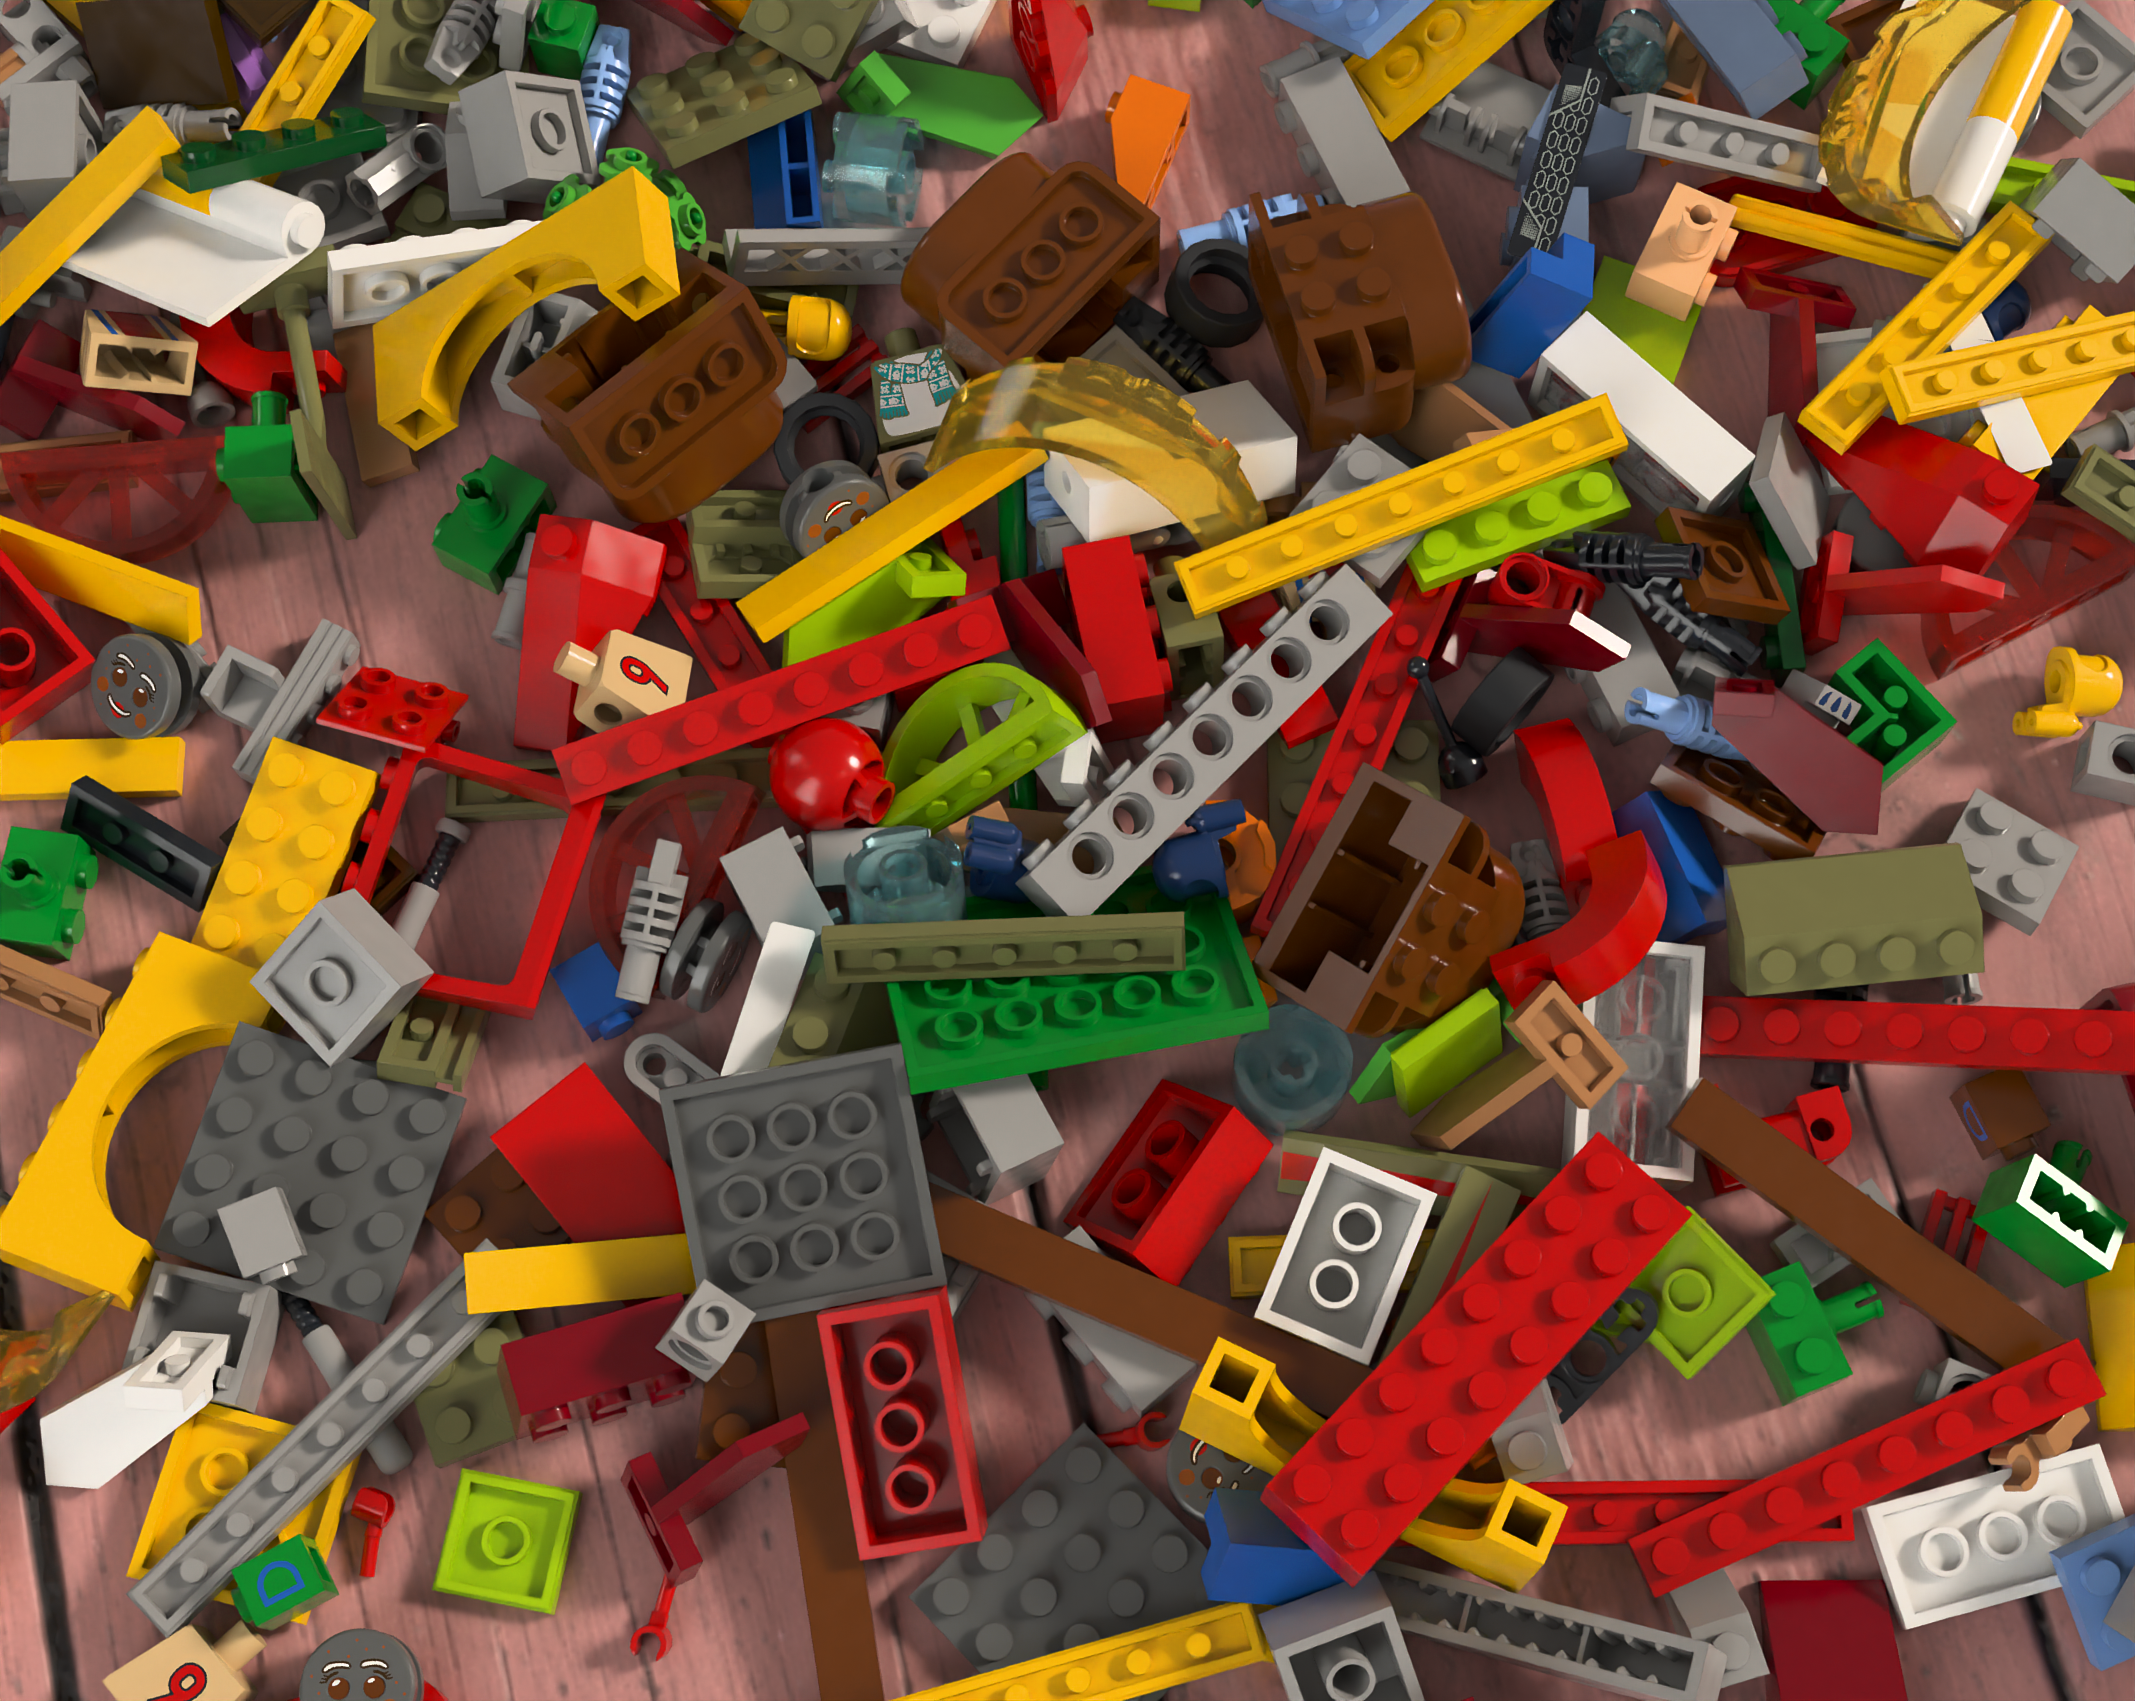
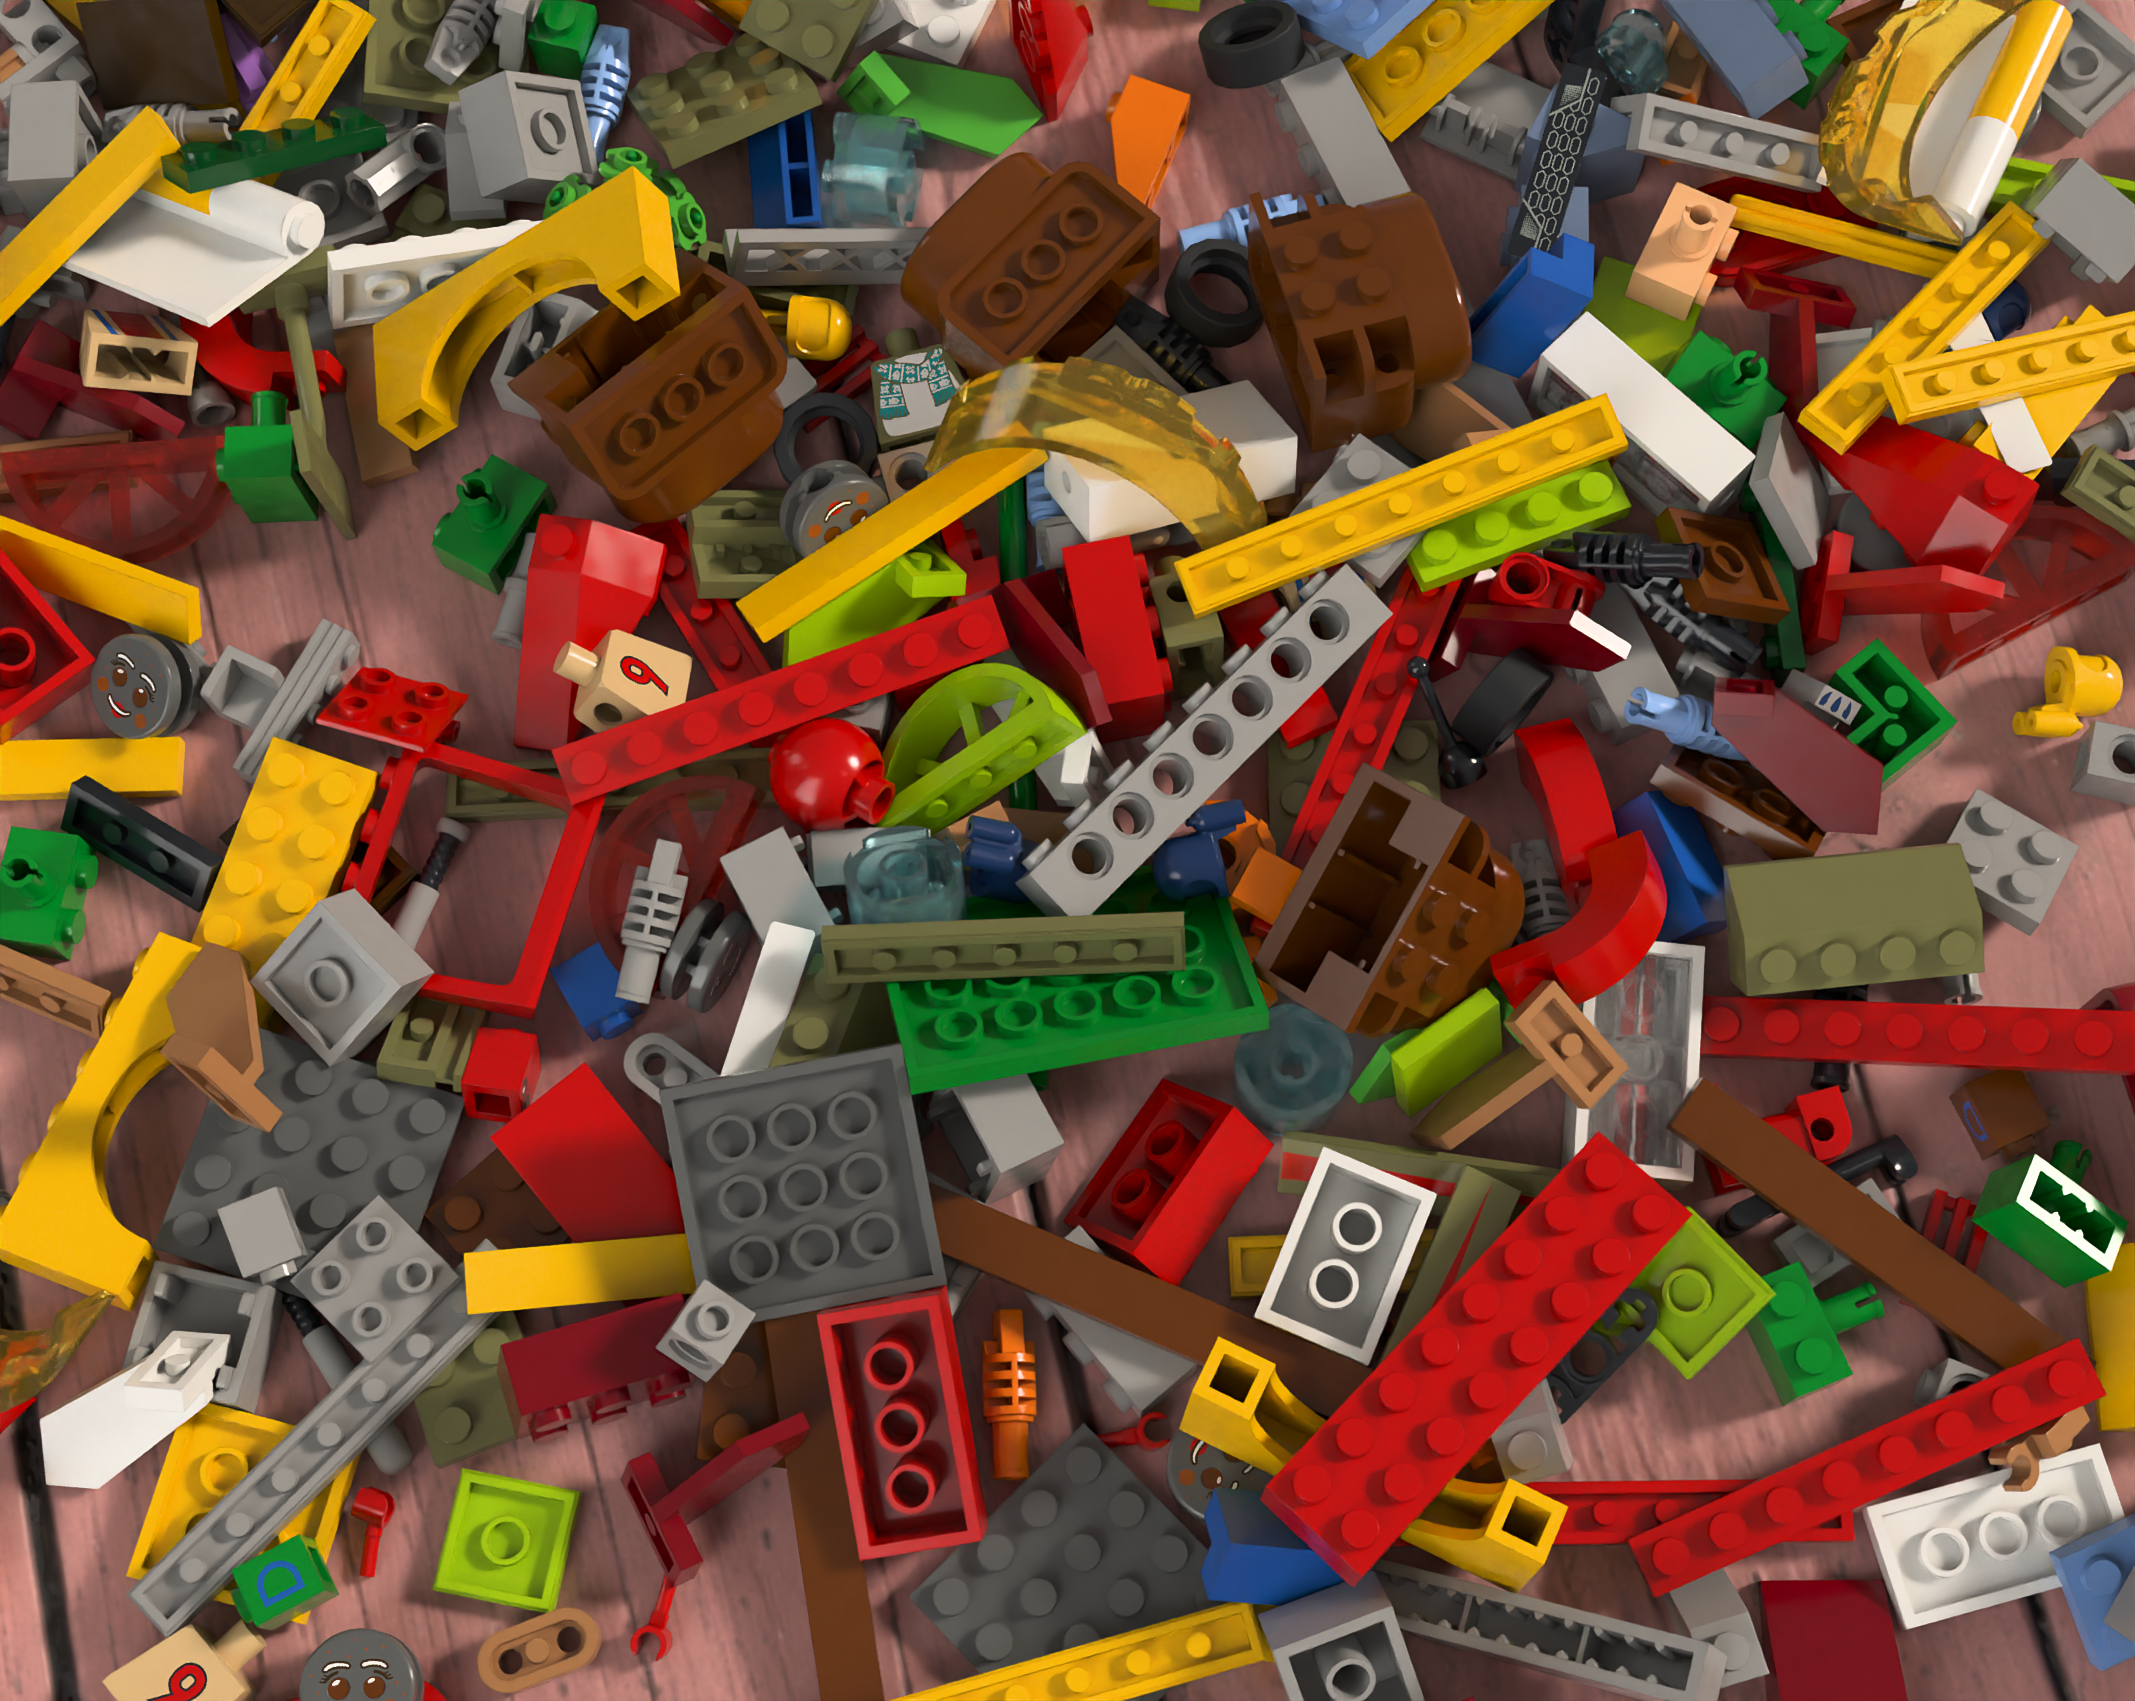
(219, 1035): none -> medium nougat piece
(375, 1279): none -> light grey hinge
(500, 1074): none -> red brick
(541, 1650): none -> medium nougat plate
(1009, 1393): none -> orange hinge
(1251, 44): none -> black tyre
(1265, 885): none -> orange tile
(1725, 386): none -> green brick
(1888, 1155): none -> black hinge

